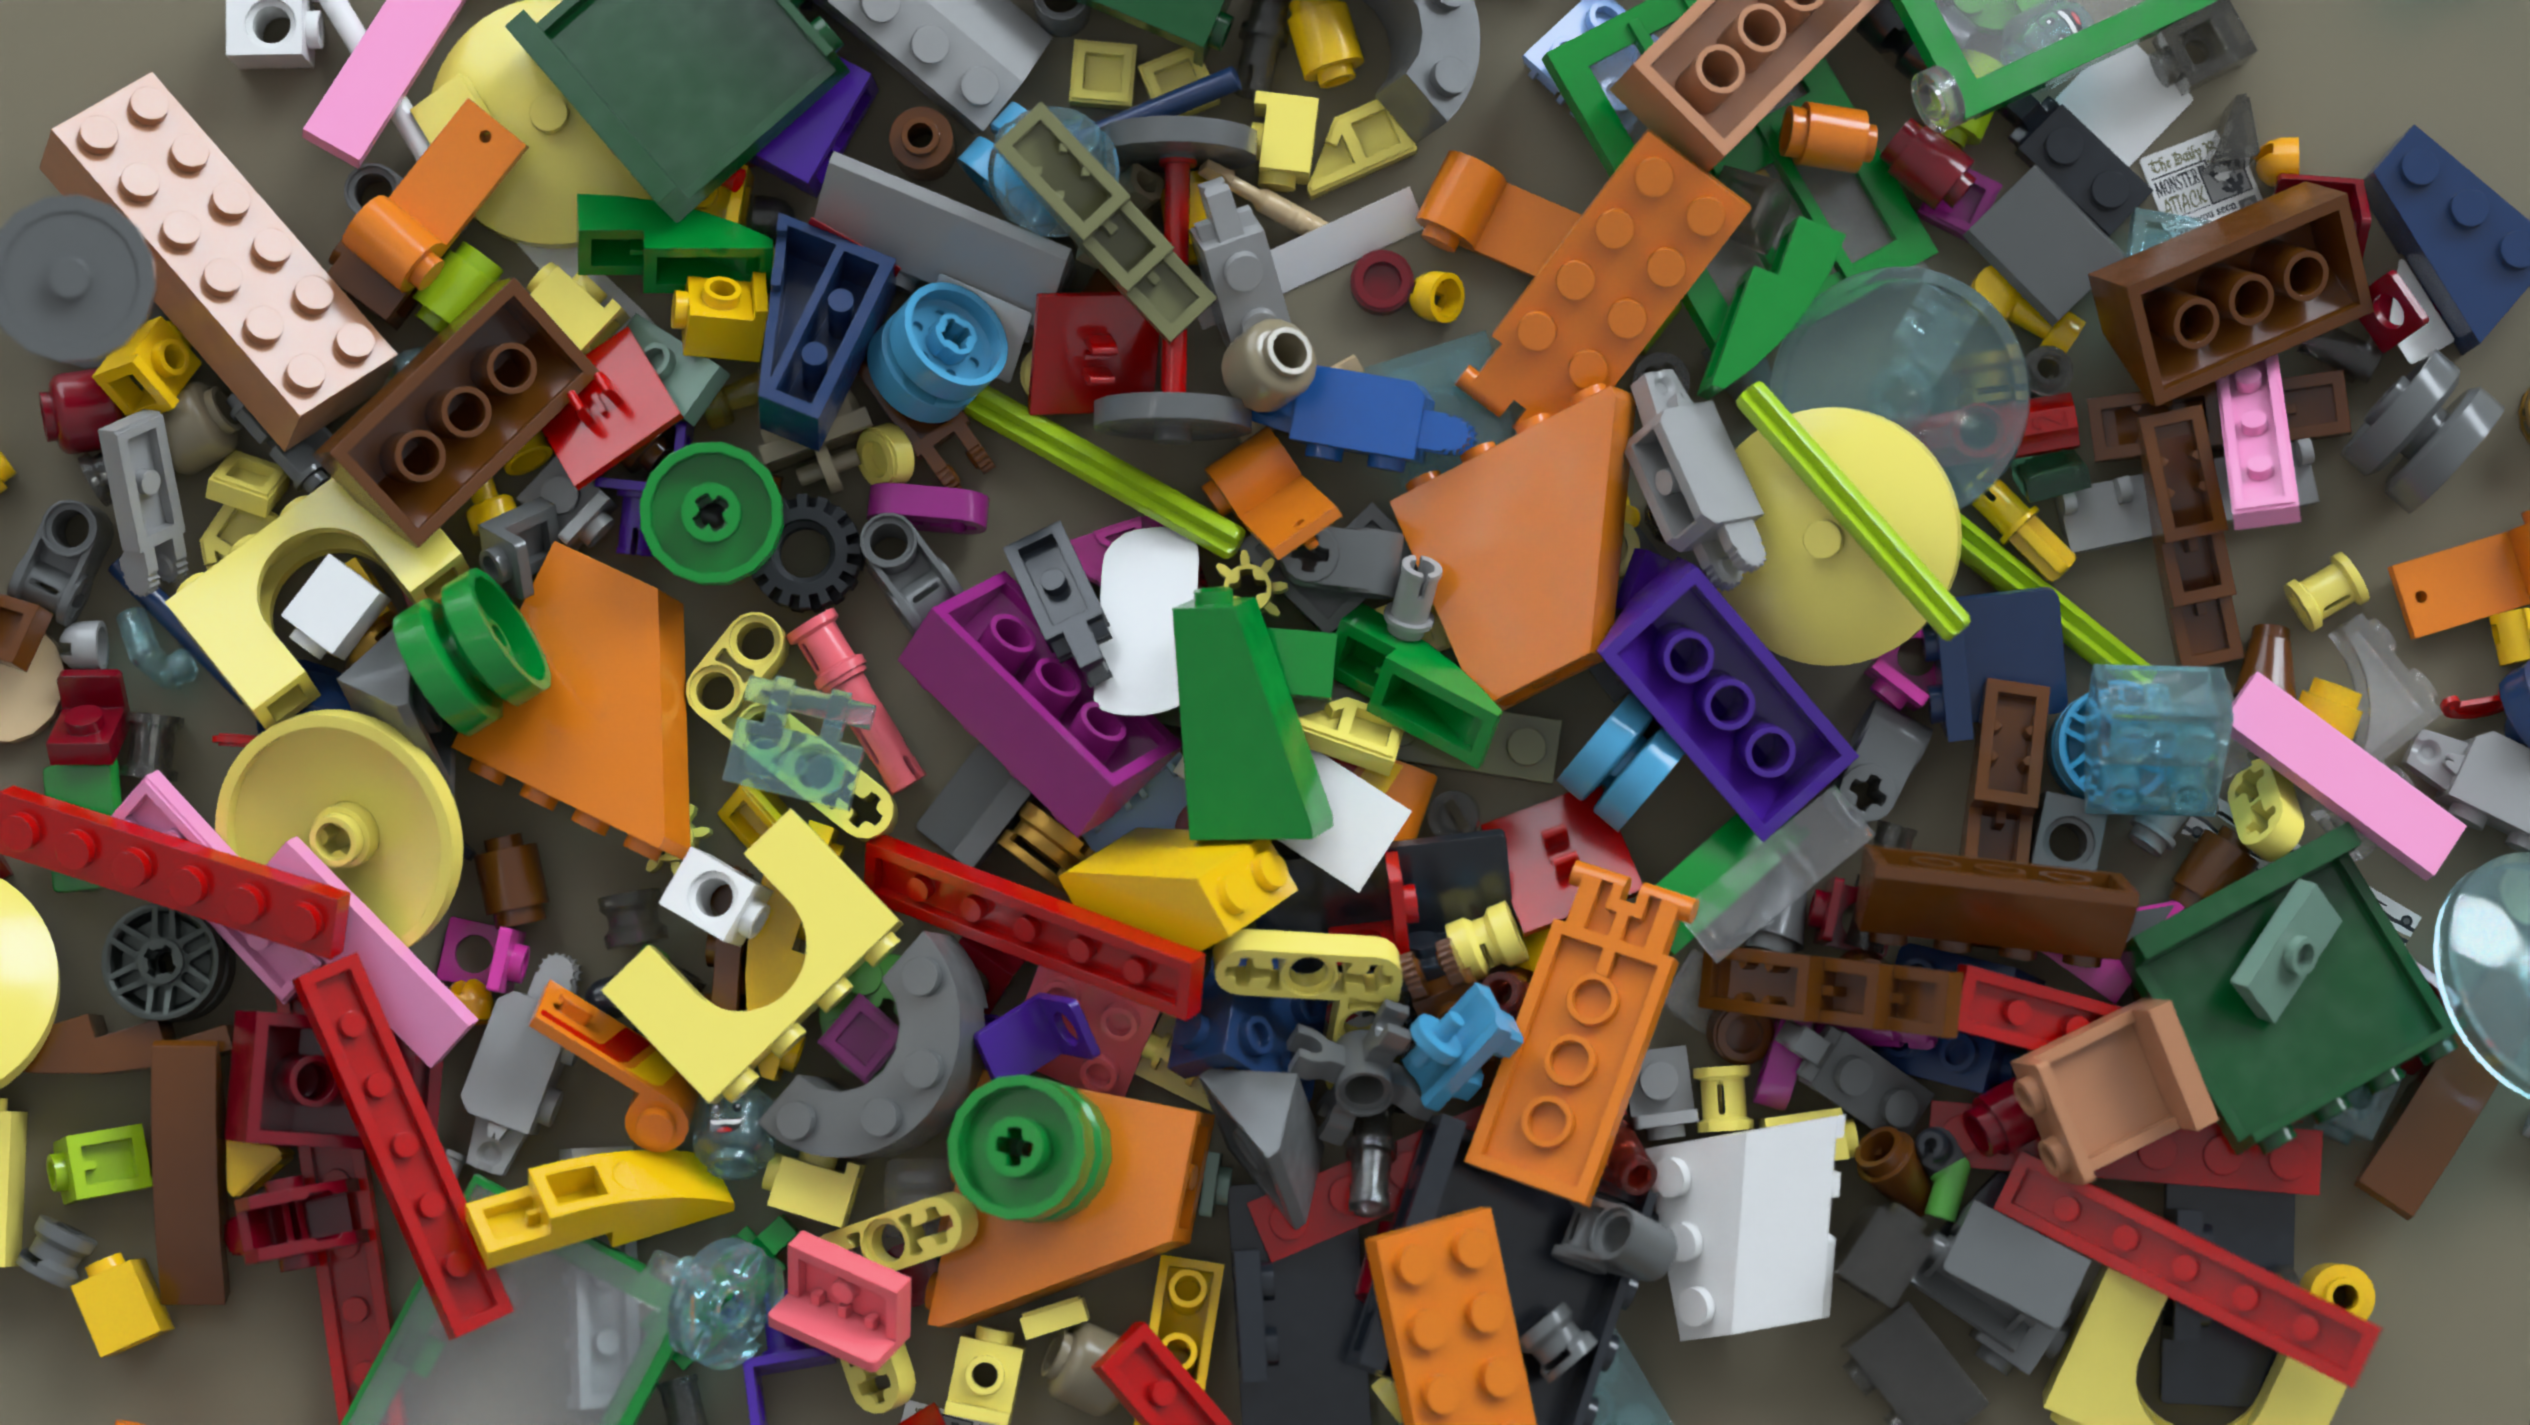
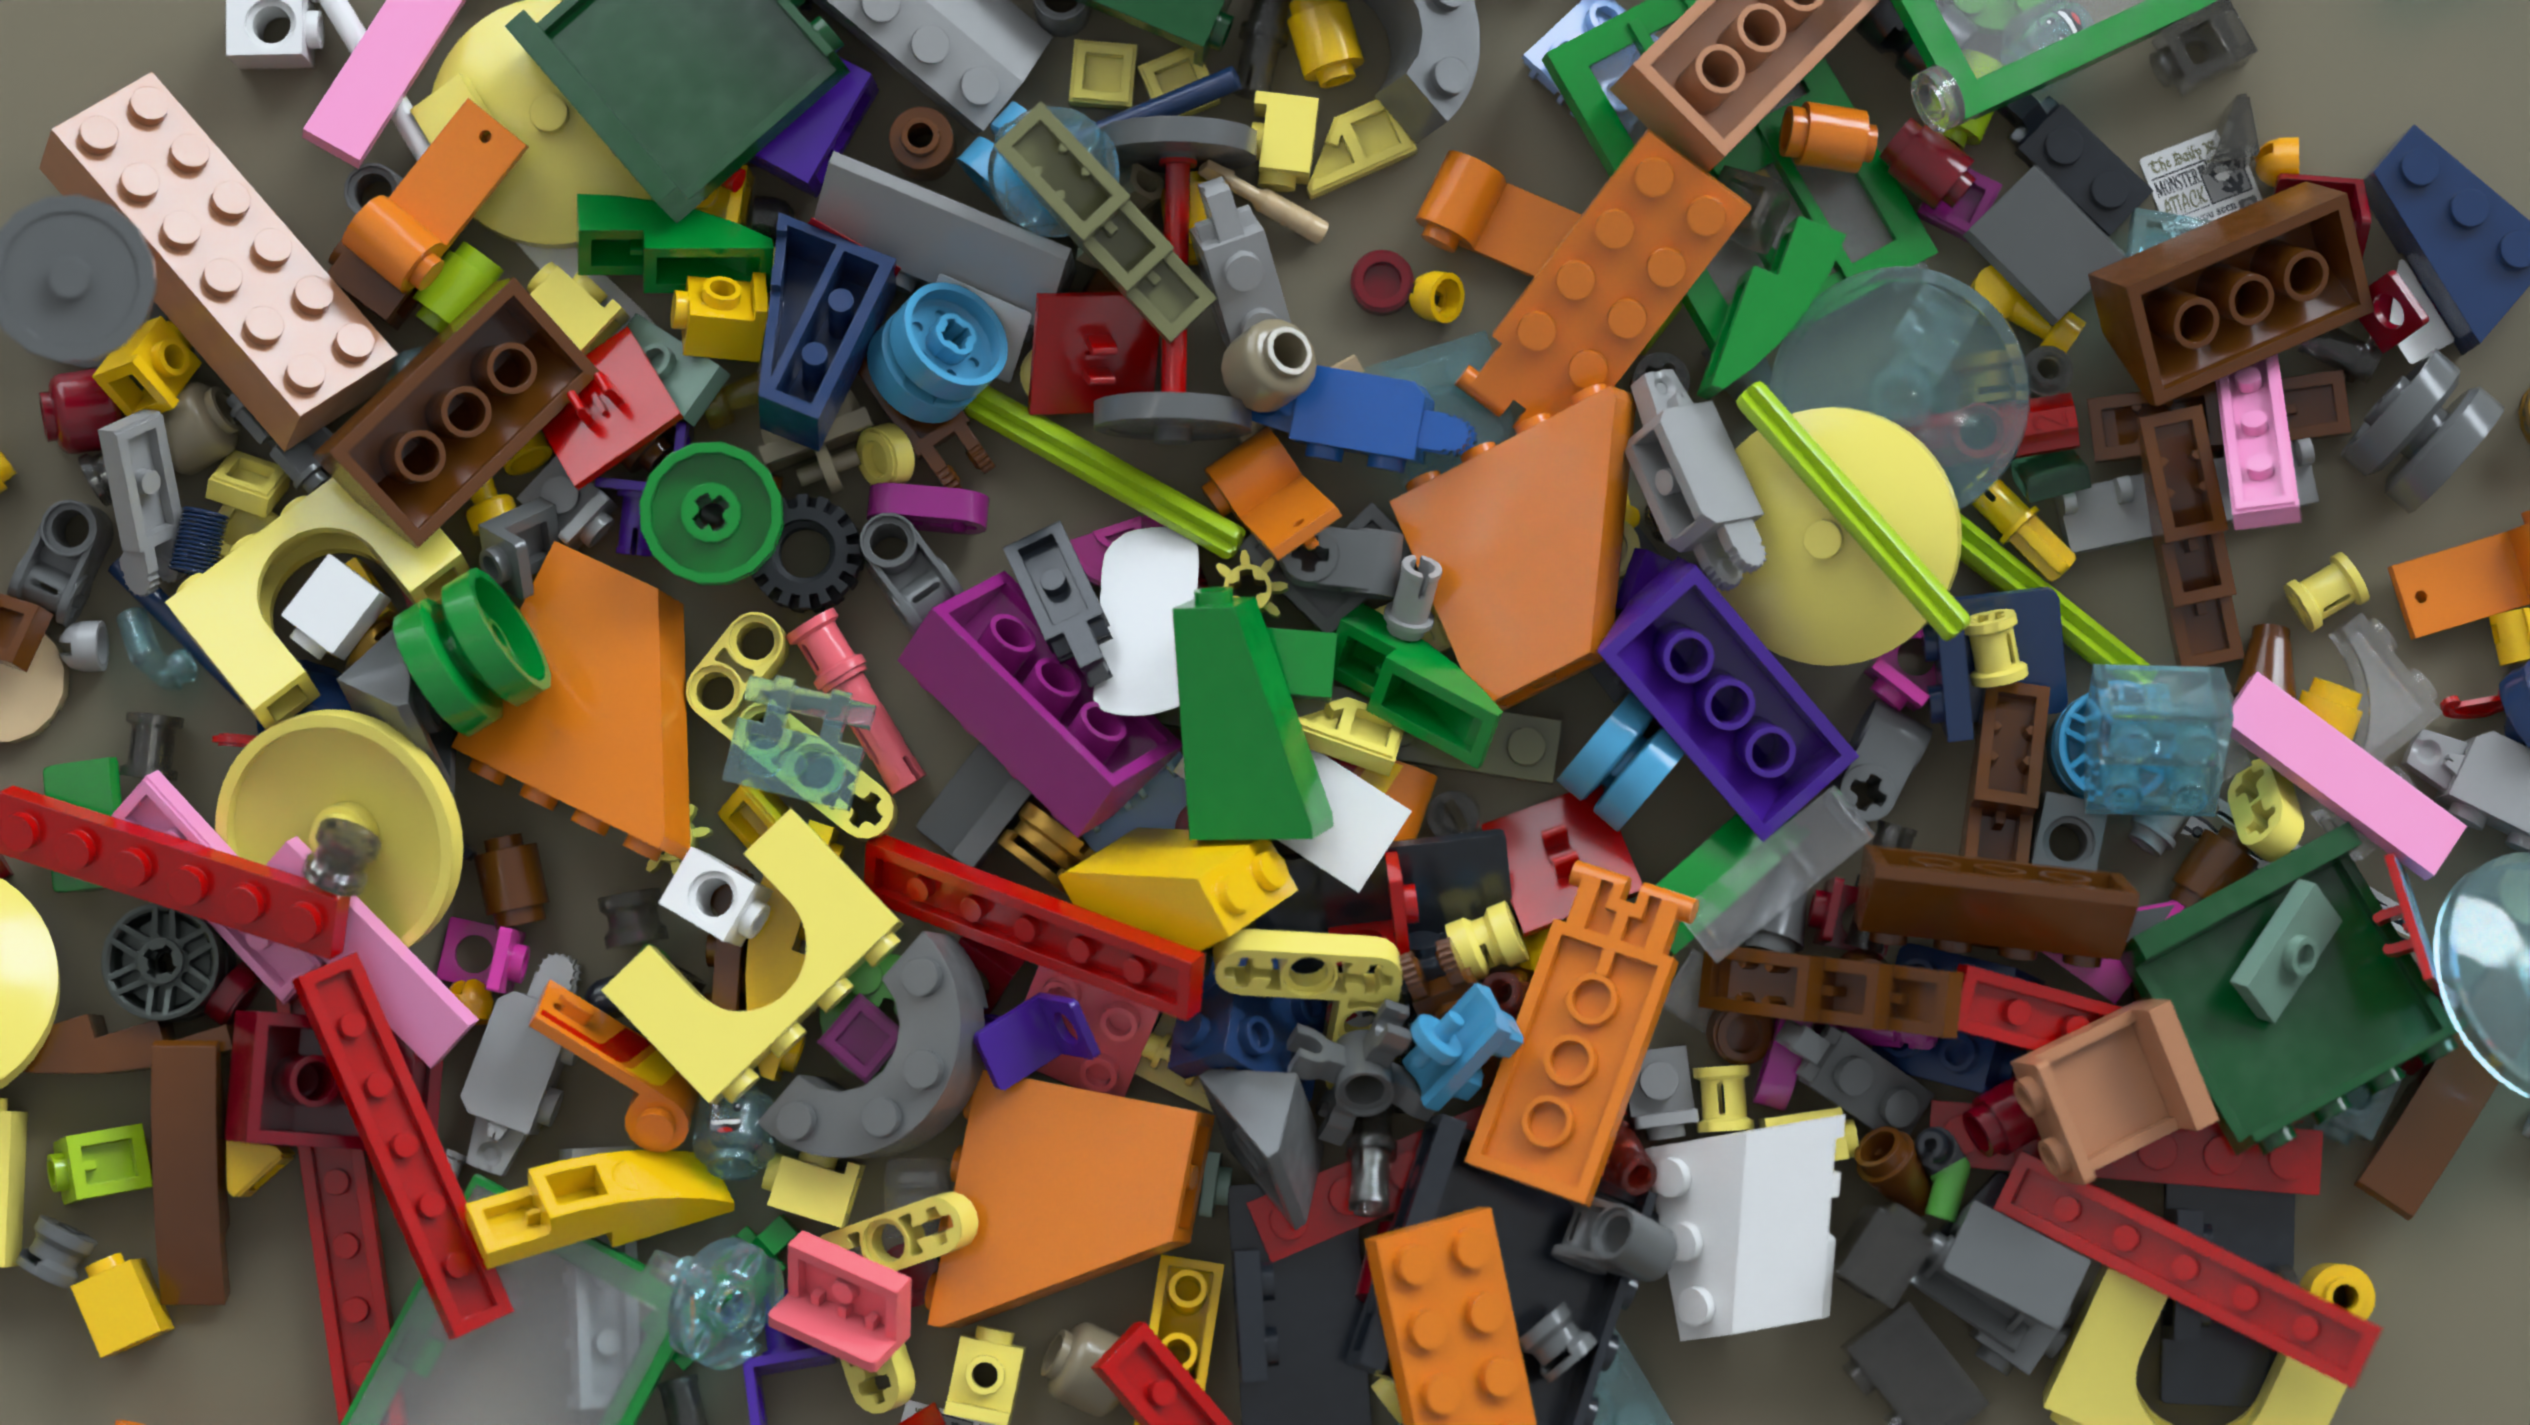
(91, 718): dark red bracket -> none
(213, 523): none -> dark blue piece
(233, 994): none -> dark red tile
(293, 1223): dark red hinge -> none
(341, 857): none -> clear smoke wheel
(993, 1140): green wheel -> none
(1054, 1317): light yellow tile -> none
(1341, 242): white sticker -> none
(1995, 649): none -> light yellow bush
(2124, 102): white sticker -> none
(2413, 924): none -> red piece

